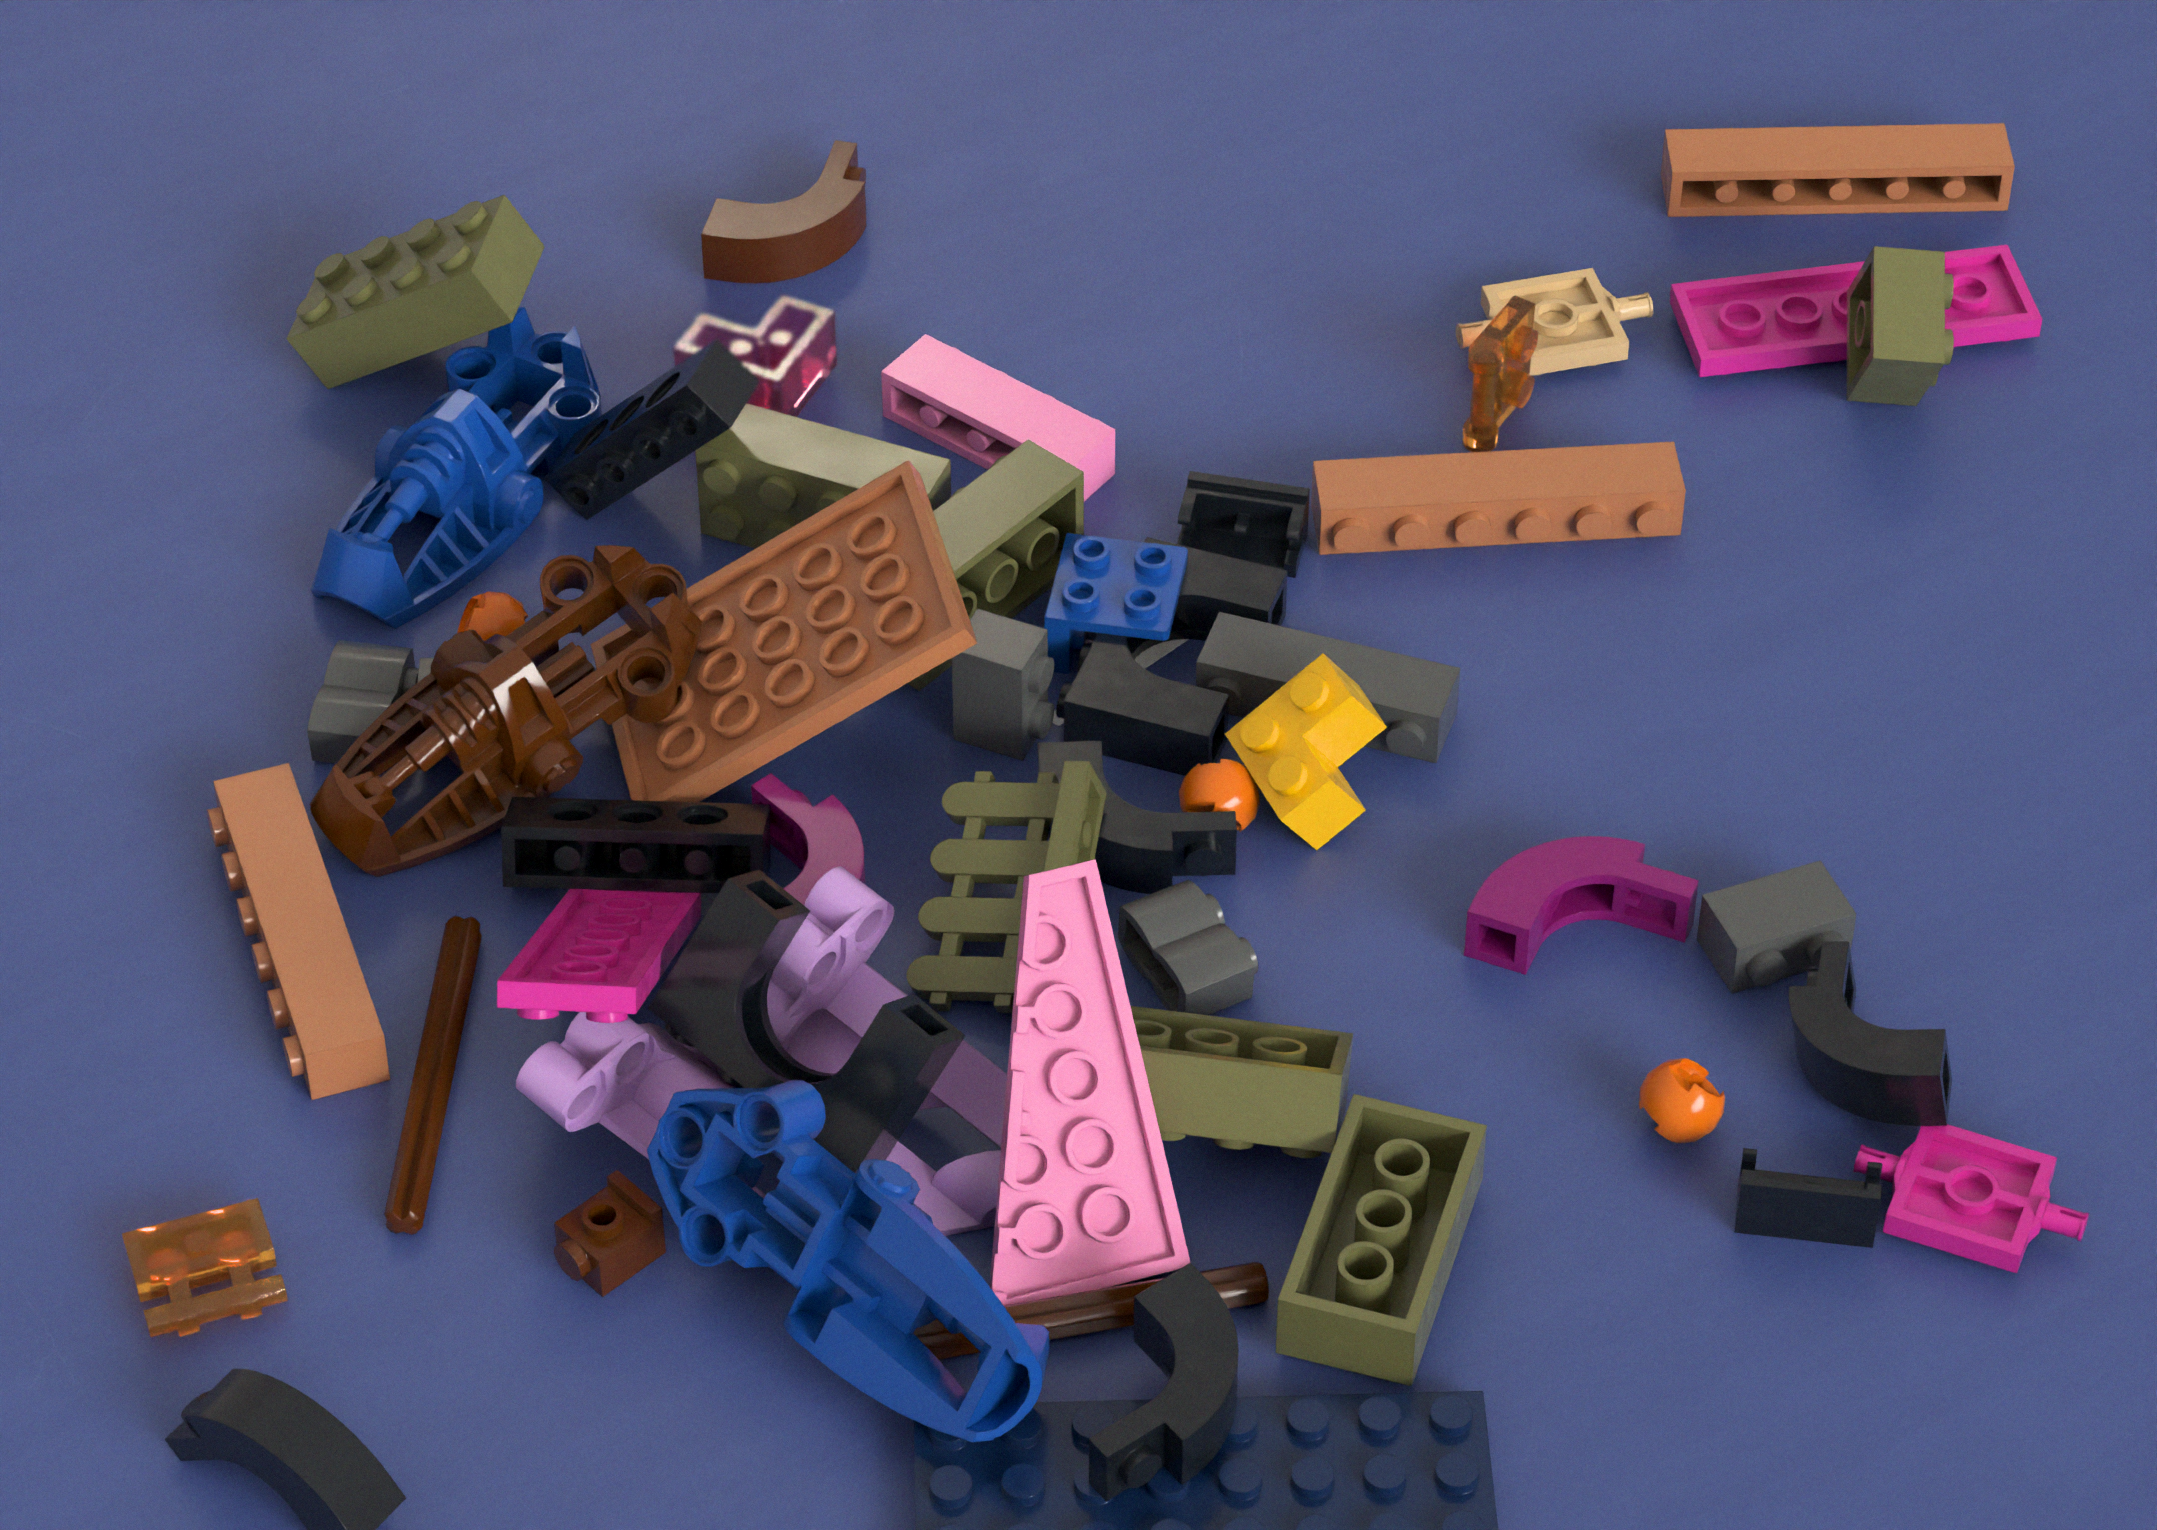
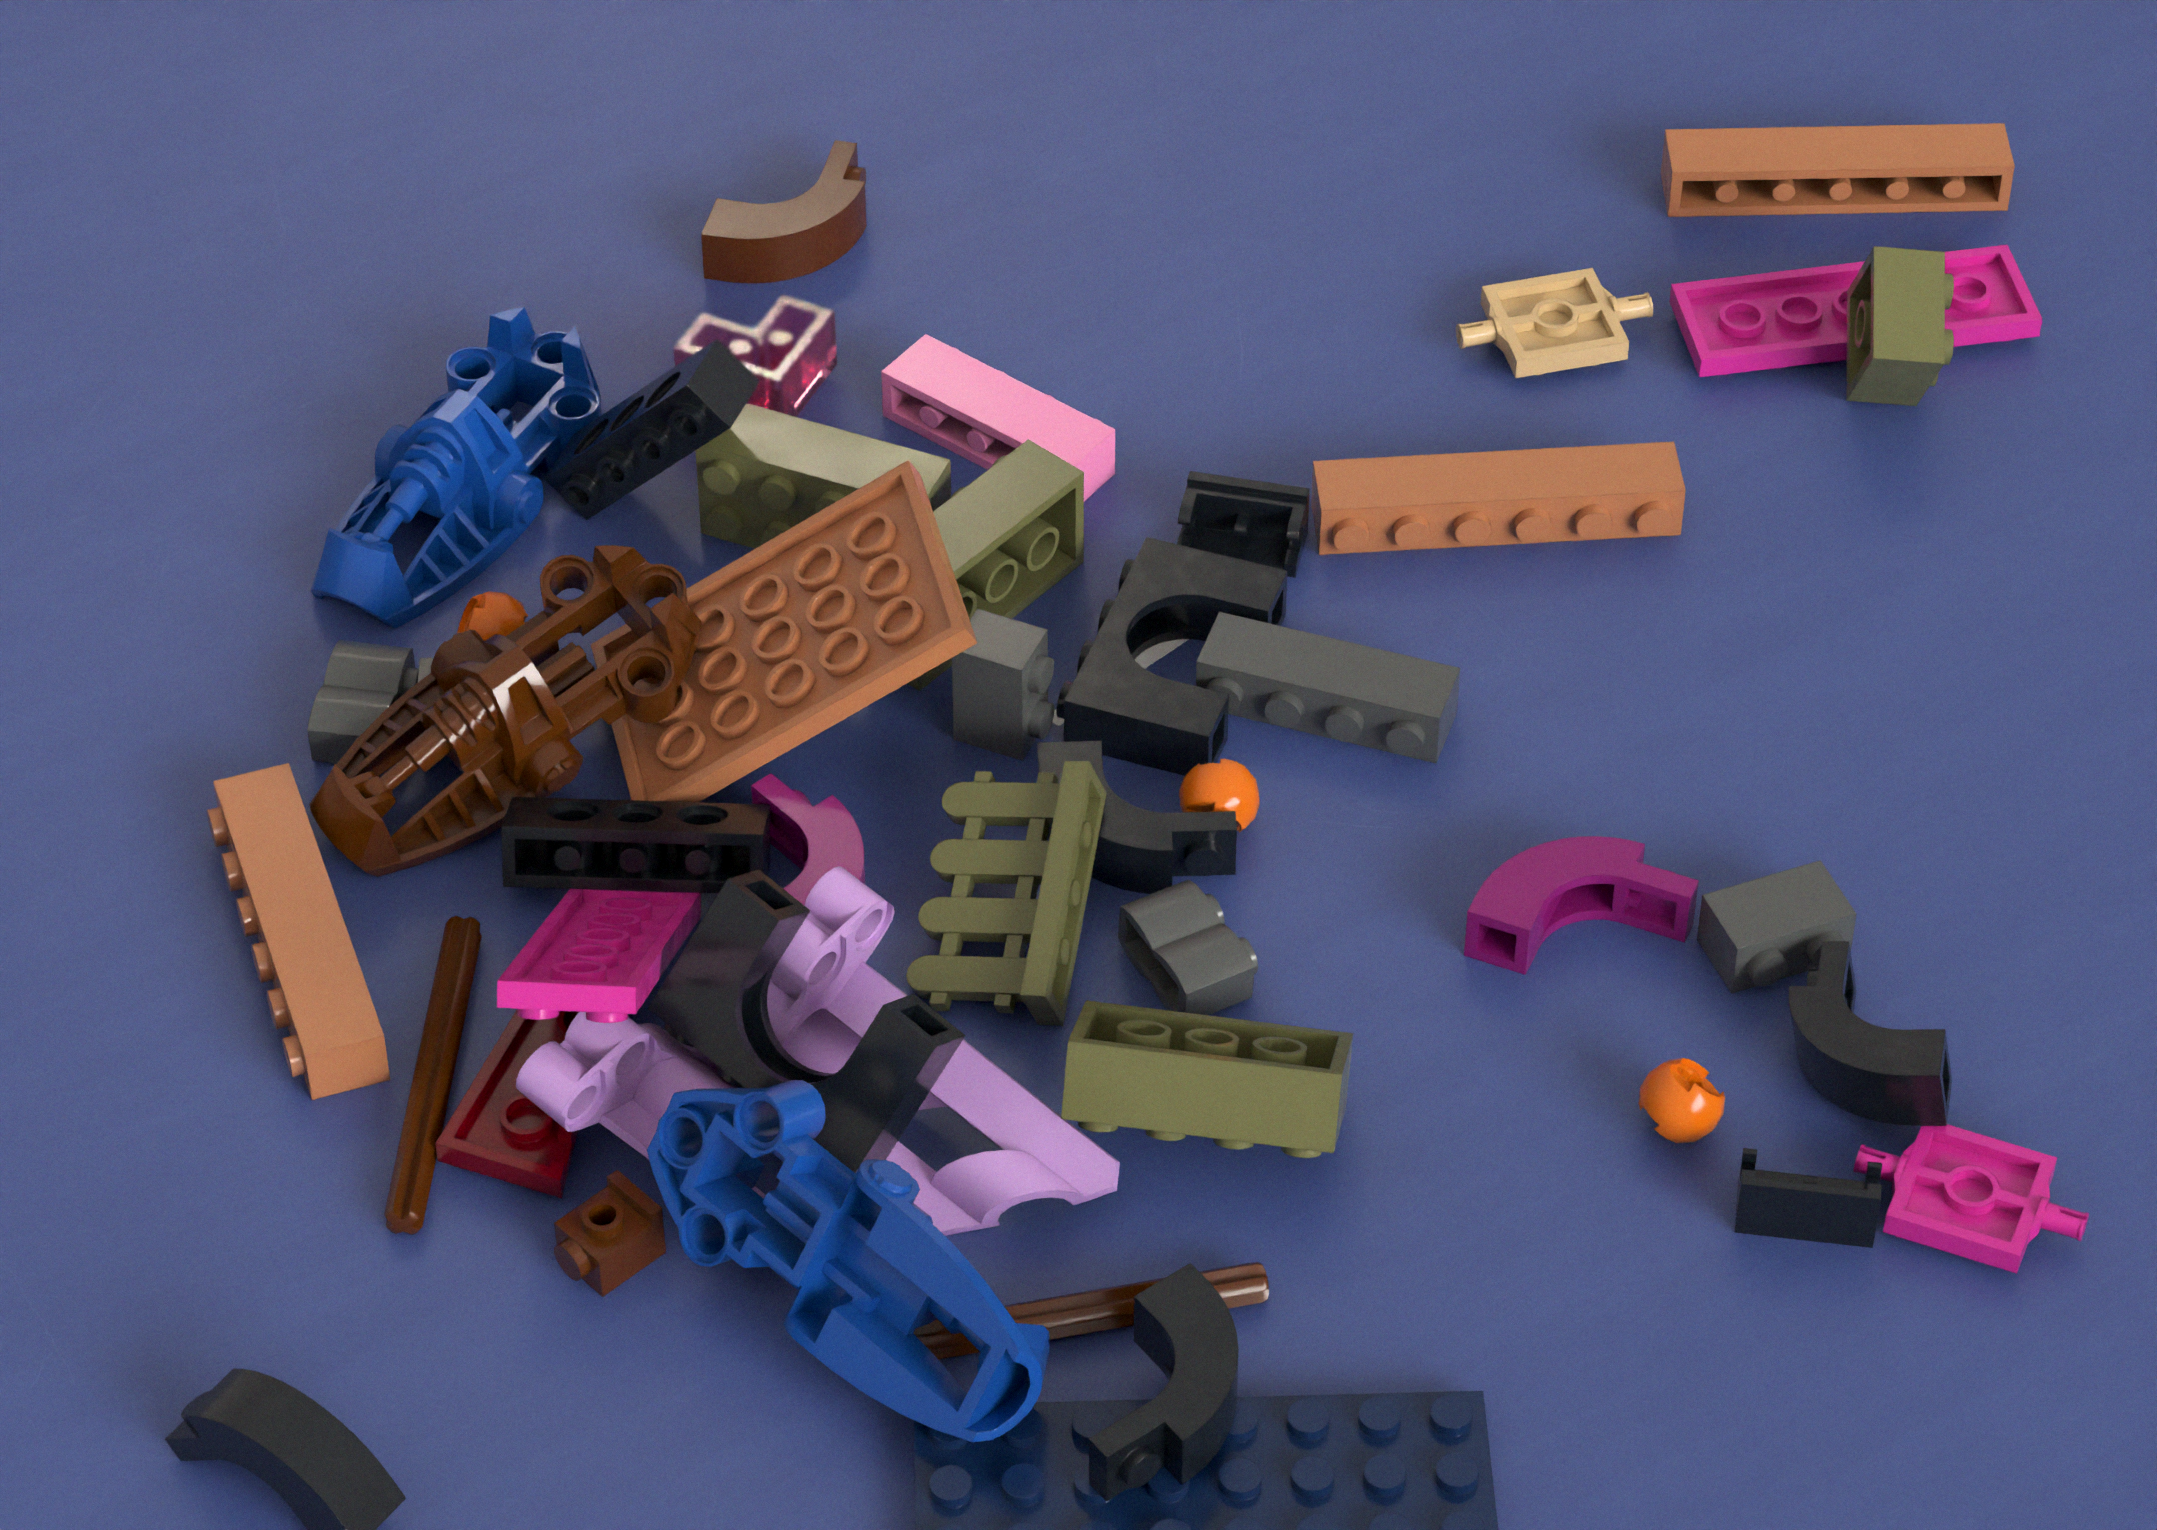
(200, 1252): clear orange plate -> none
(416, 291): olive brick -> none
(499, 1128): none -> dark red wing
(1081, 1145): bright pink wing -> none
(1113, 591): blue bracket -> none
(1299, 743): yellow brick -> none
(1381, 1240): olive brick -> none
(1500, 373): clear orange plate -> none

